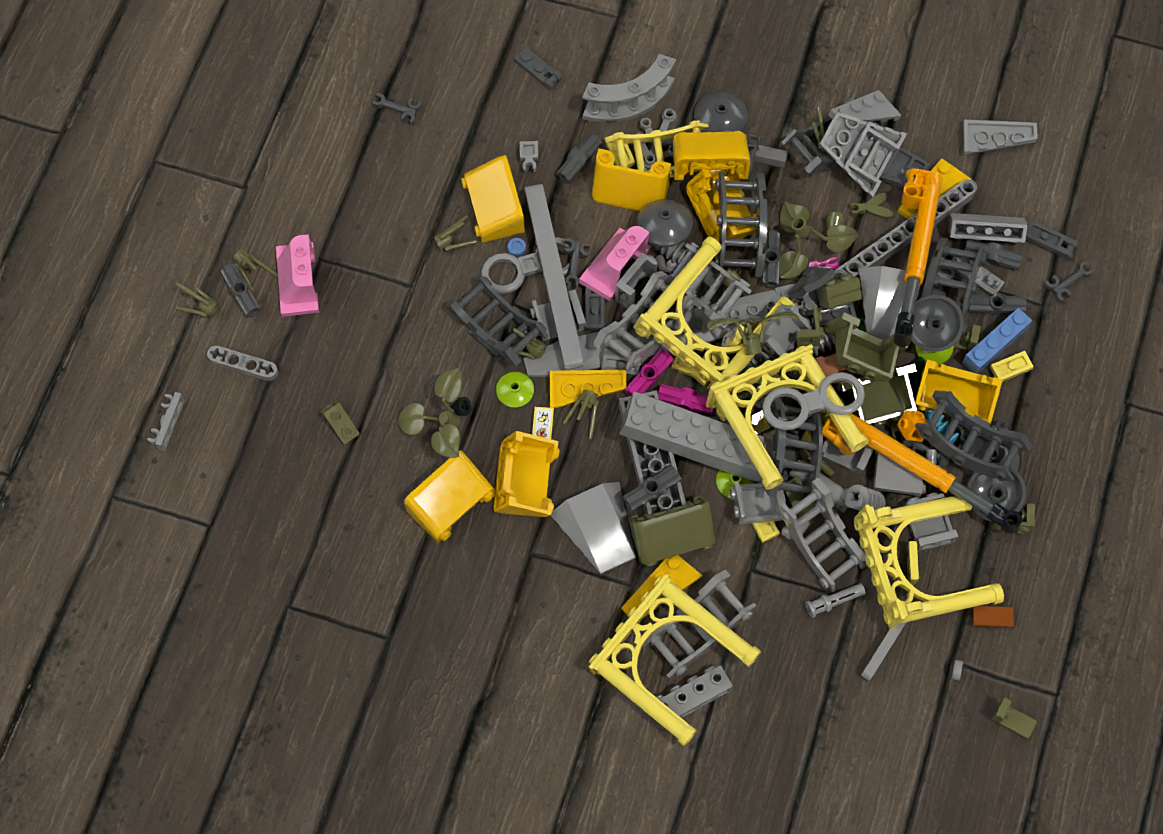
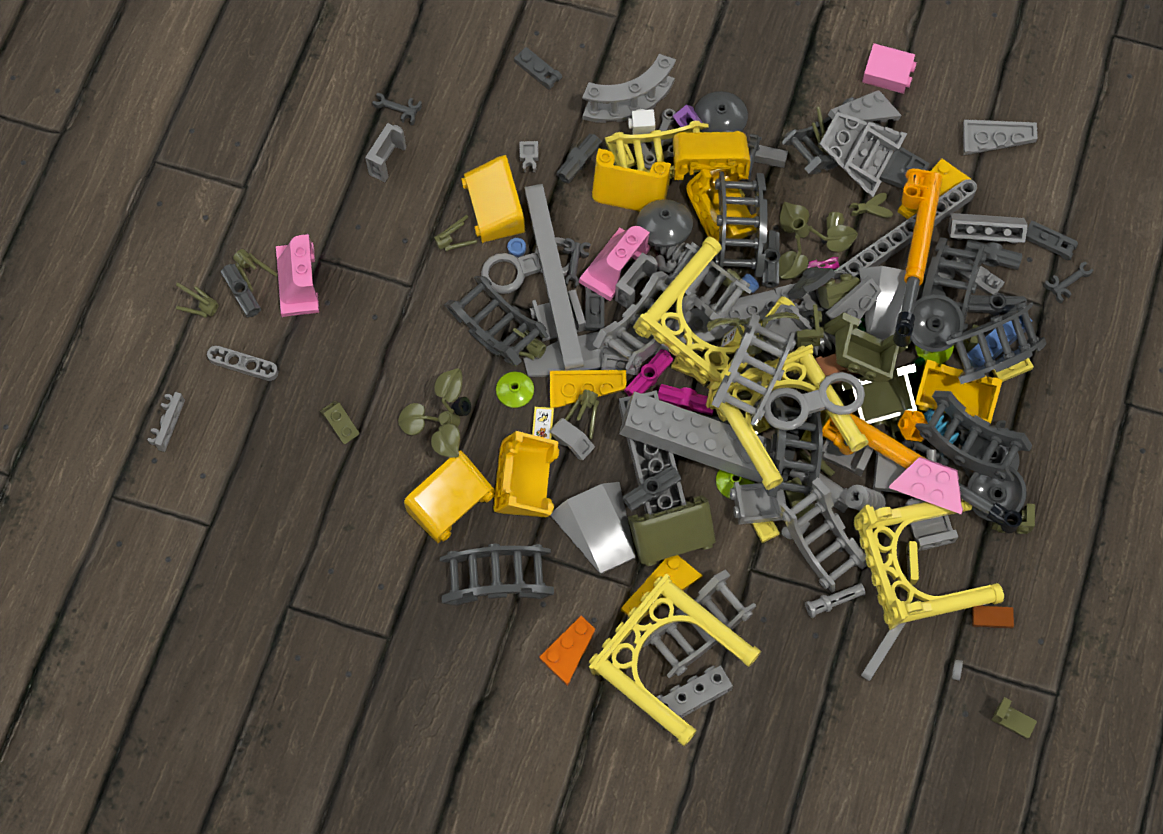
(390, 137): none -> light grey panel
(497, 589): none -> dark grey fence
(568, 649): none -> orange wing
(570, 436): none -> light grey slope
(642, 121): none -> white brick
(685, 114): none -> medium lavender brick
(742, 356): none -> light grey fence
(752, 281): none -> medium blue tile
(857, 300): none -> light grey wing
(889, 68): none -> bright pink brick
(931, 483): none -> bright pink wing
(1009, 357): none -> dark grey fence

